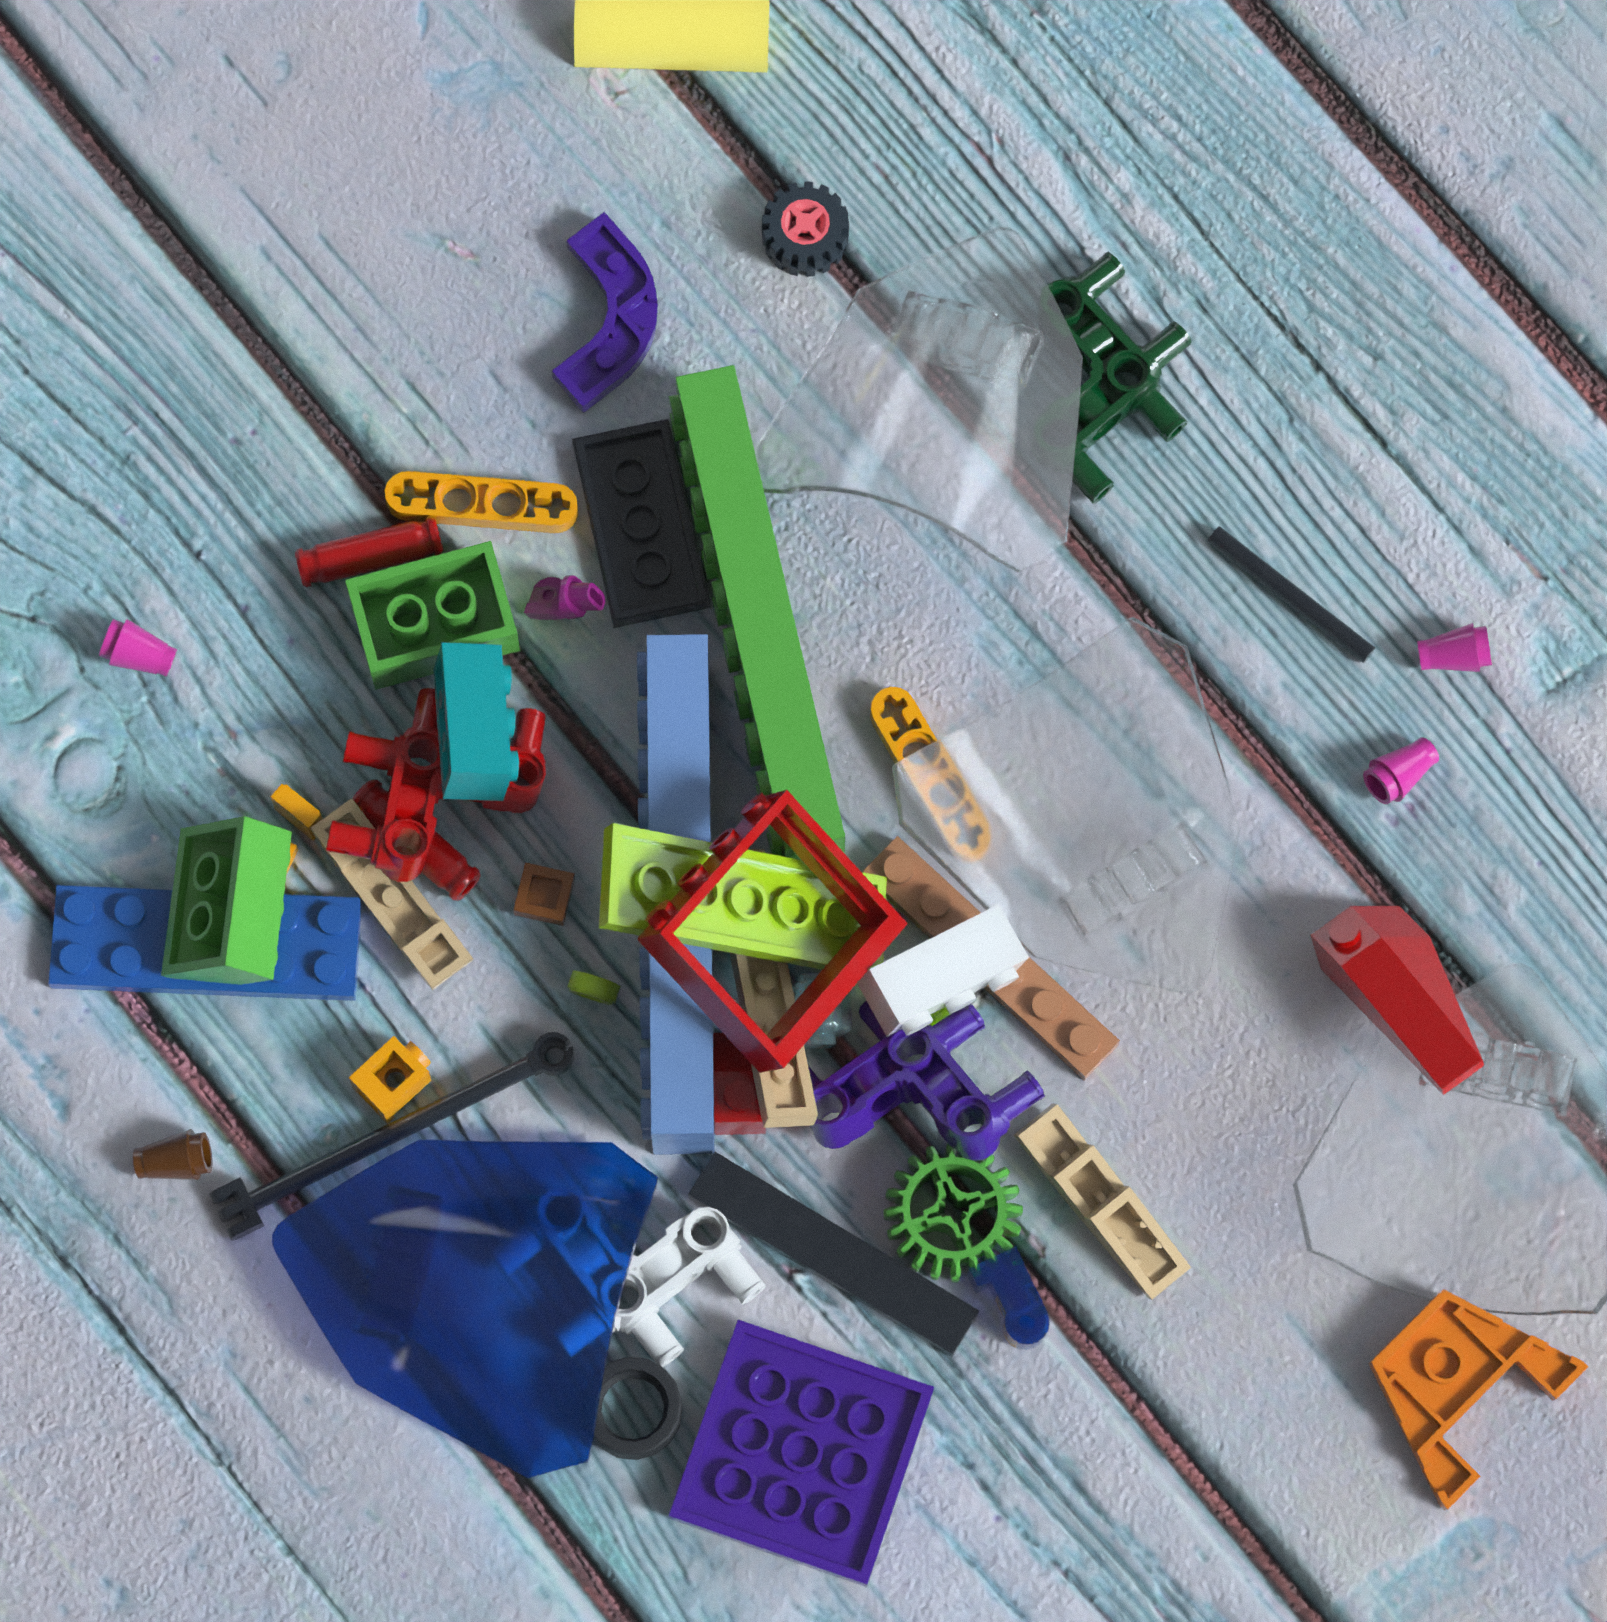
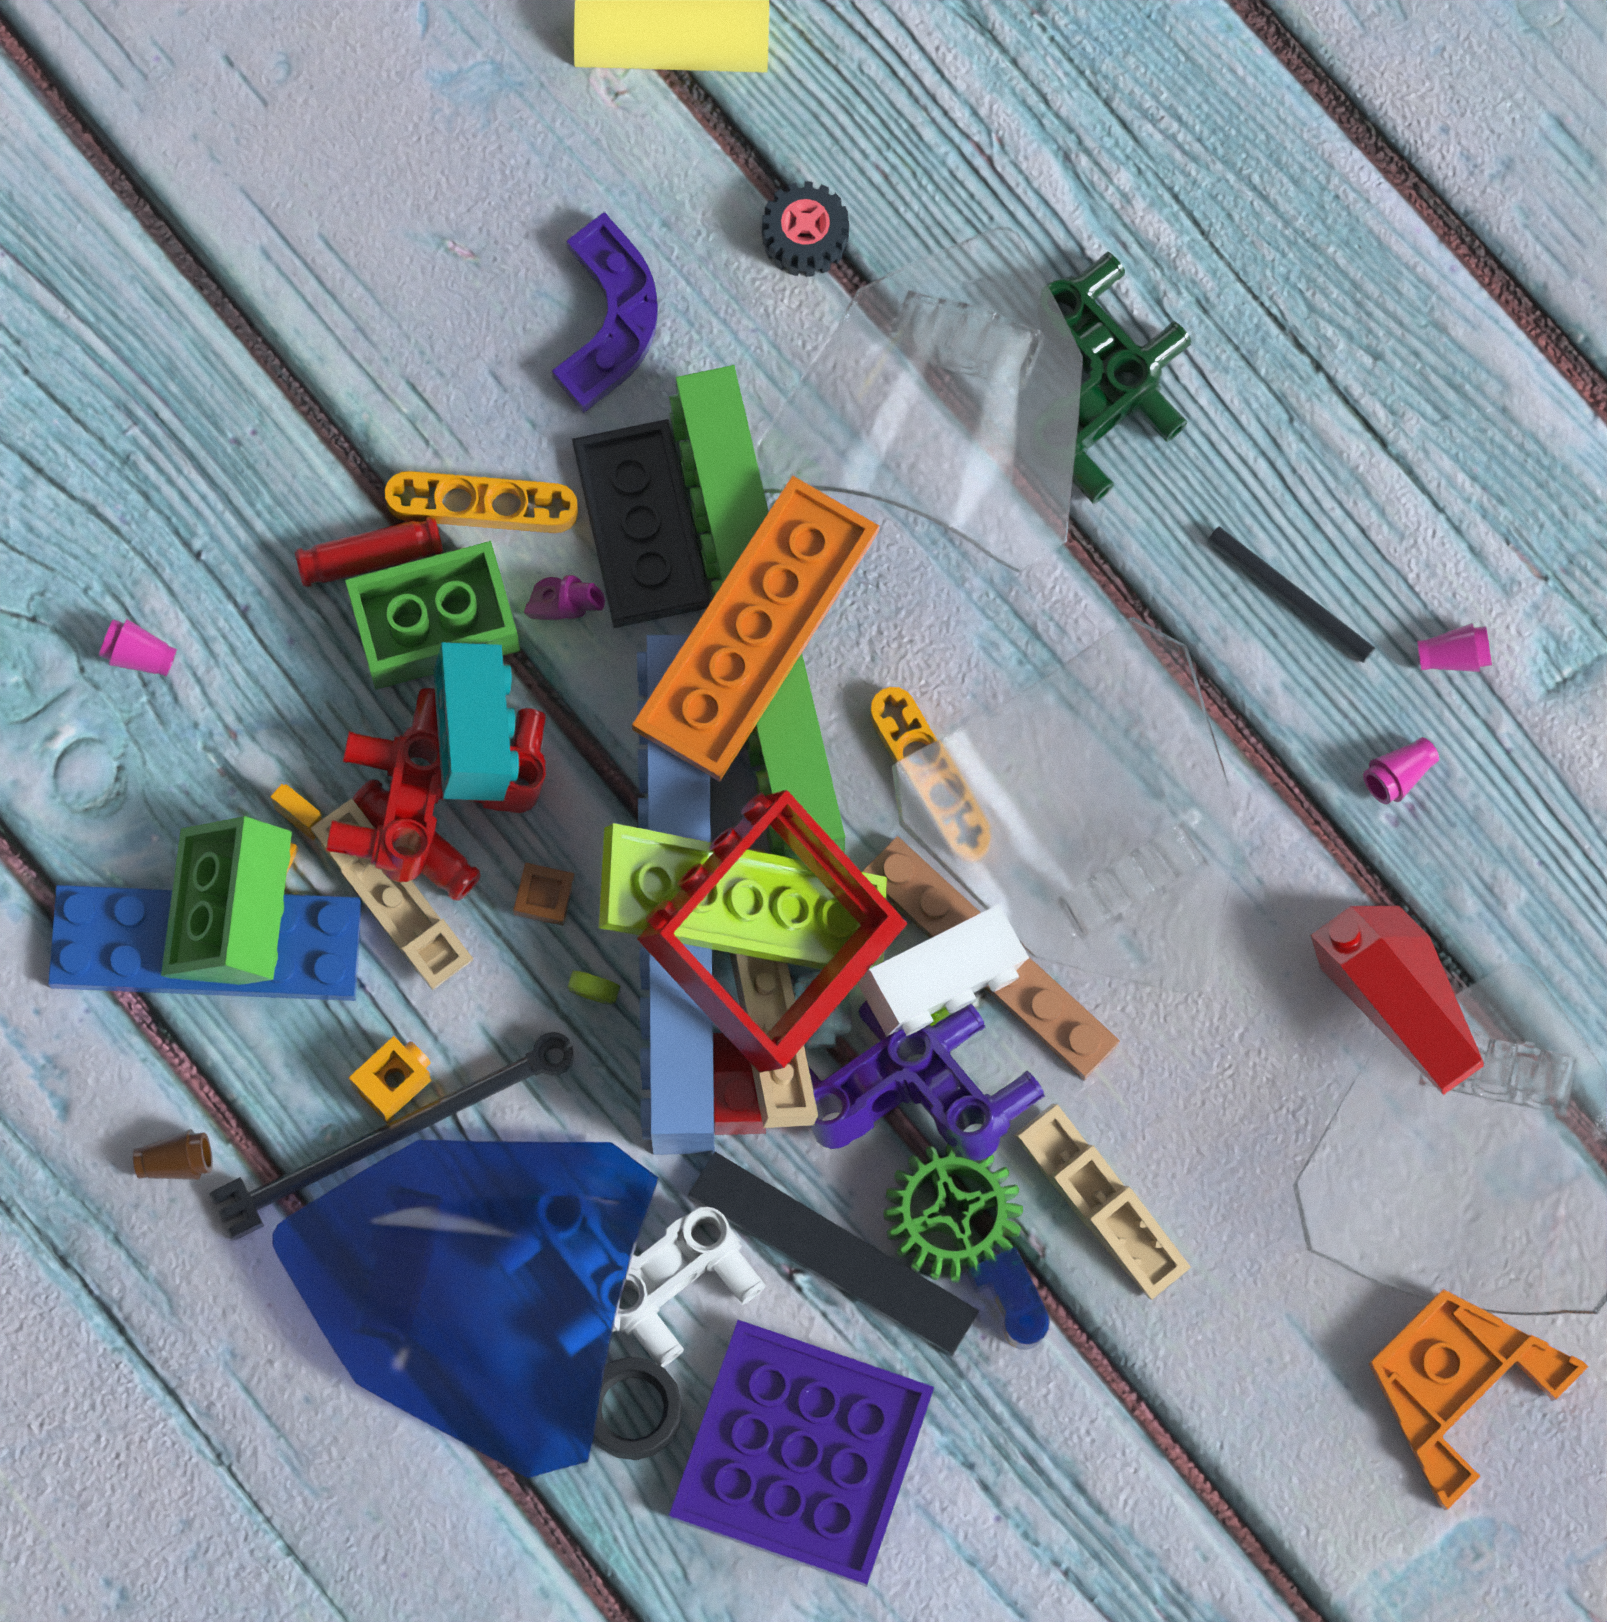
(755, 628): none -> orange plate

